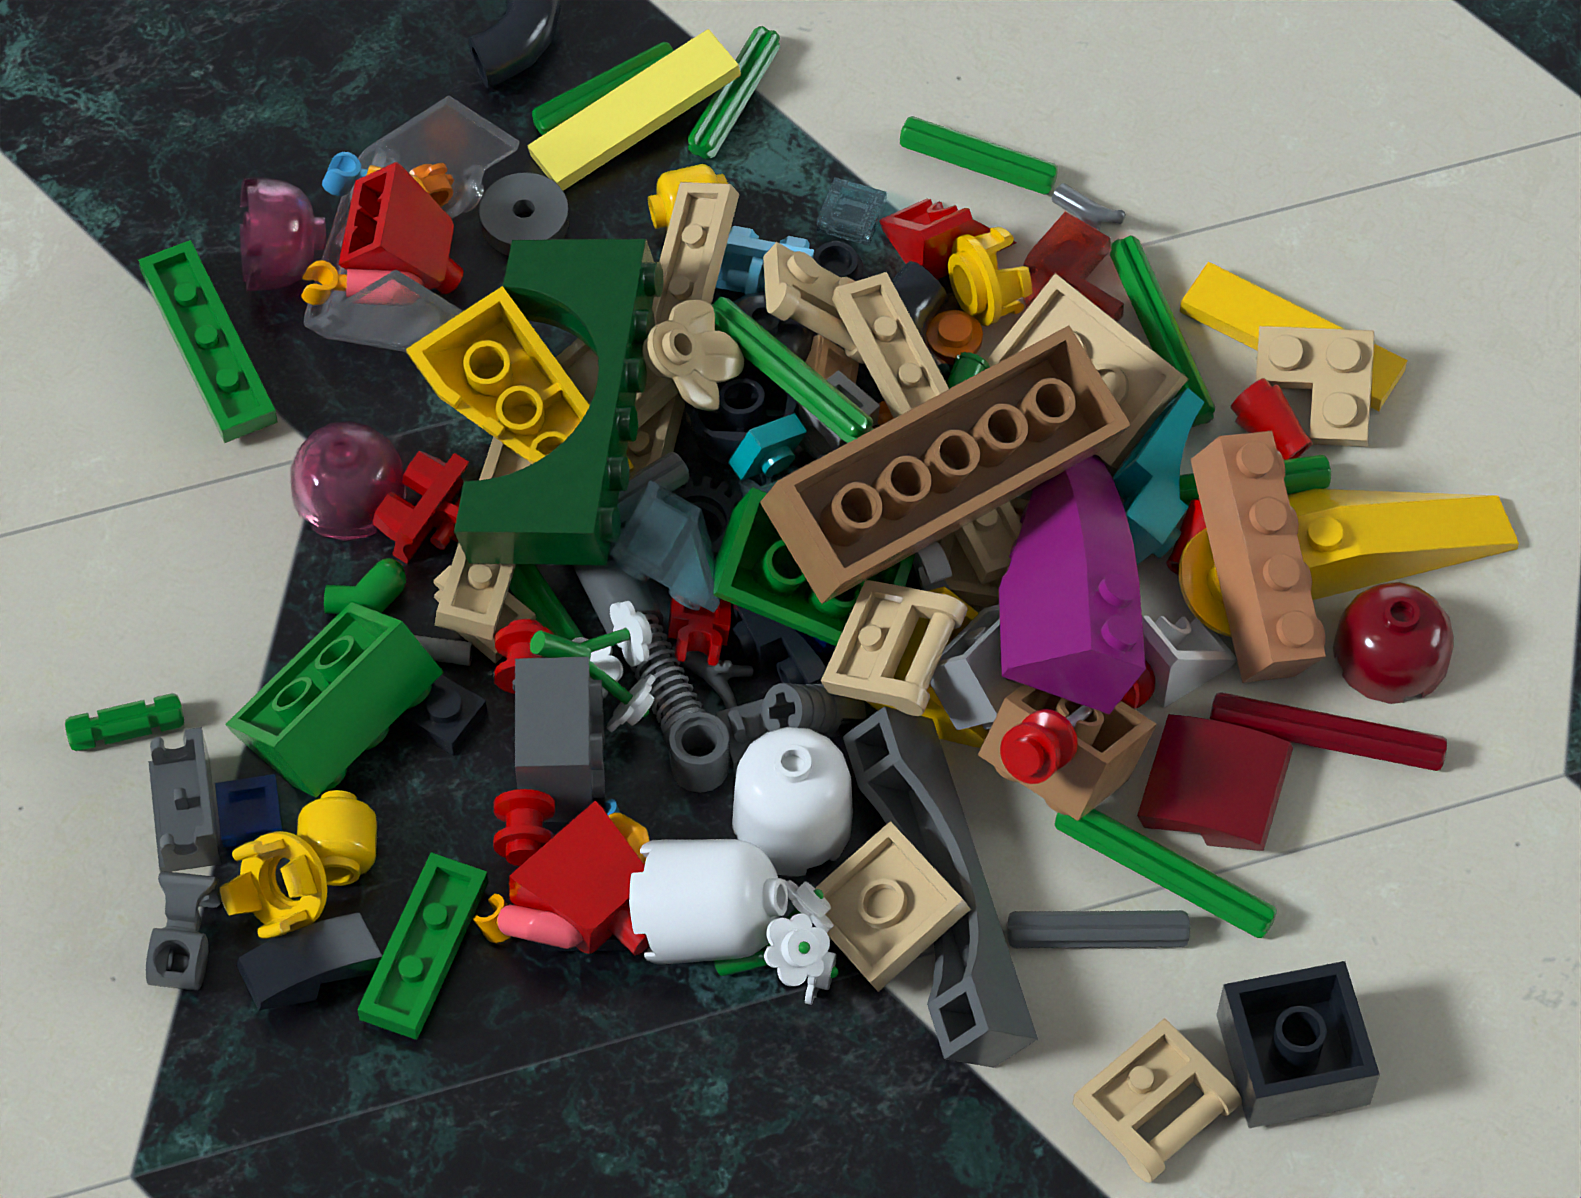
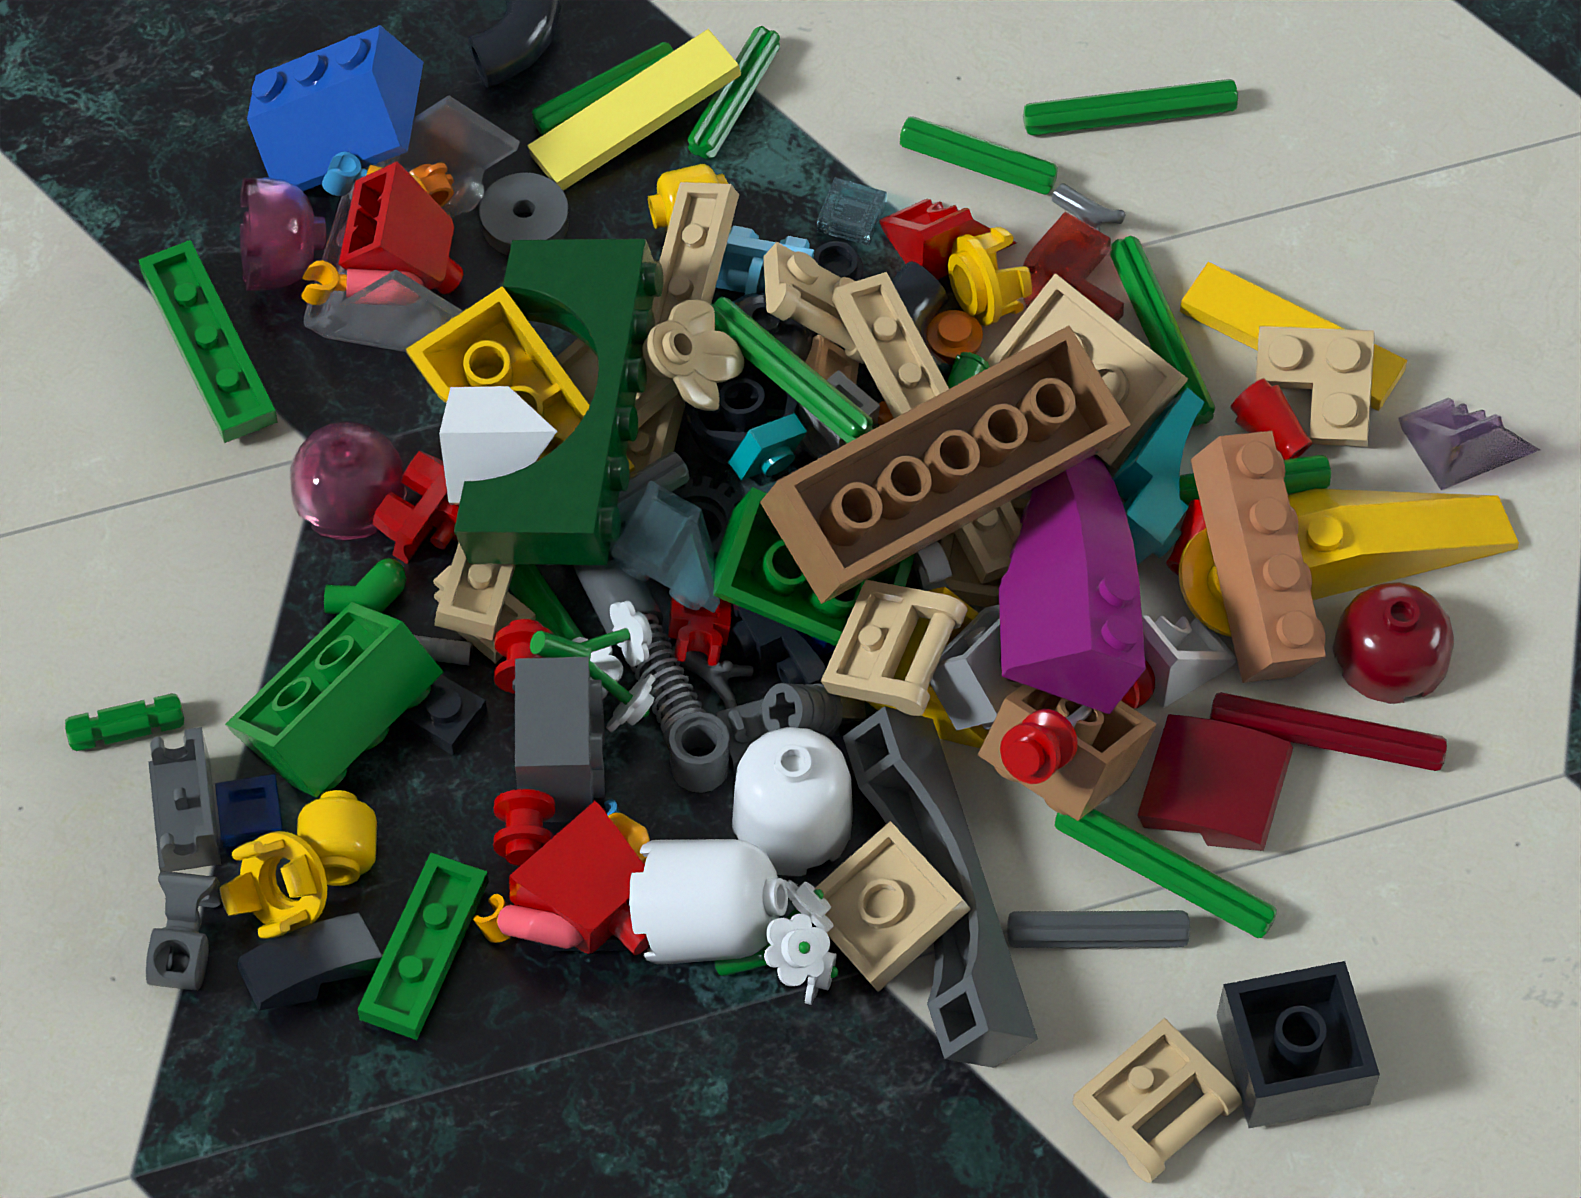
(335, 101): none -> blue slope
(488, 435): none -> white slope
(1130, 107): none -> green axle
(1461, 443): none -> clear purple slope

